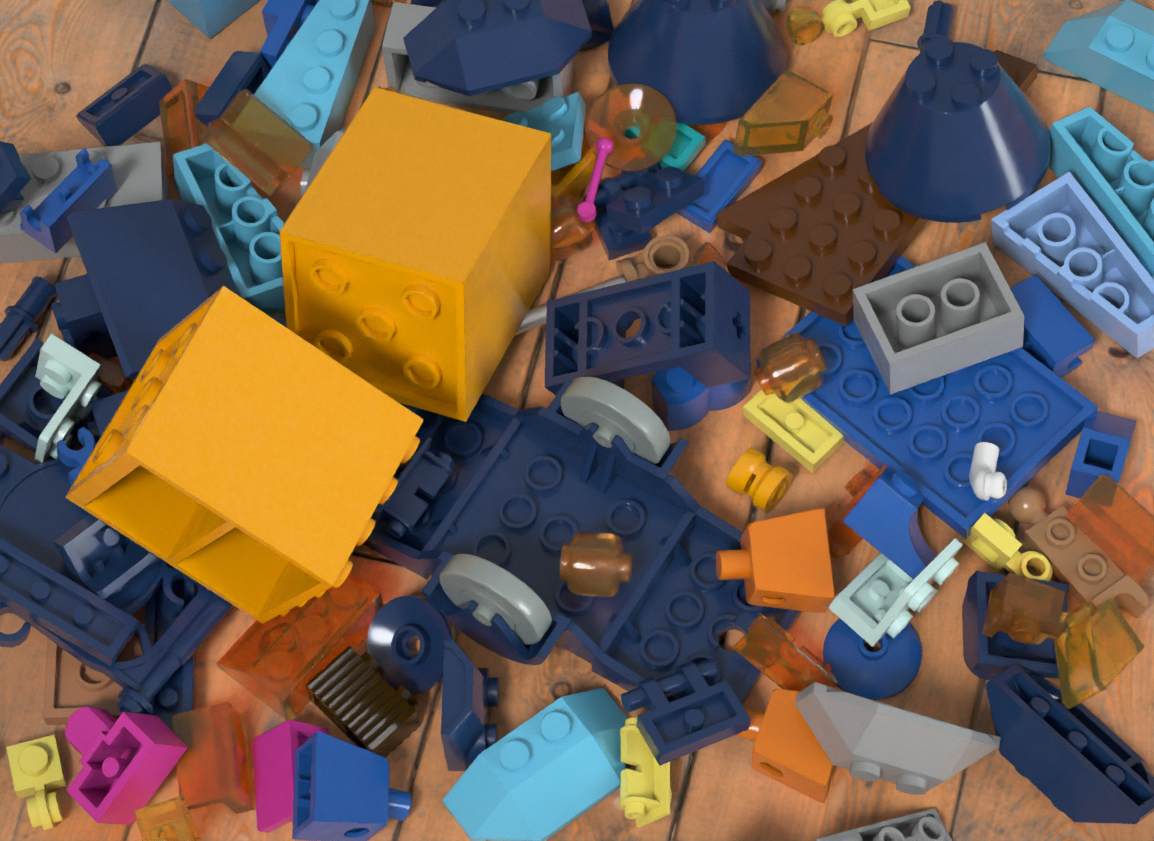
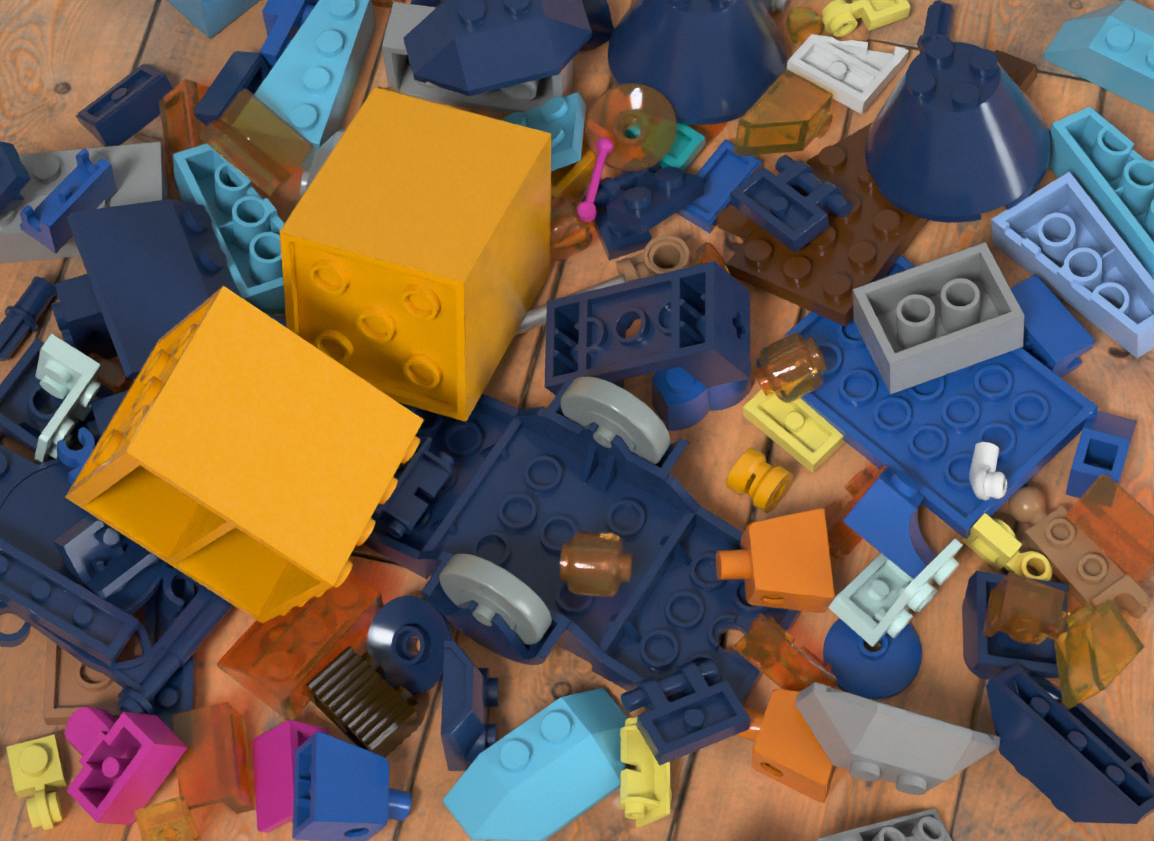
(783, 211): none -> dark blue plate
(847, 68): none -> white wing

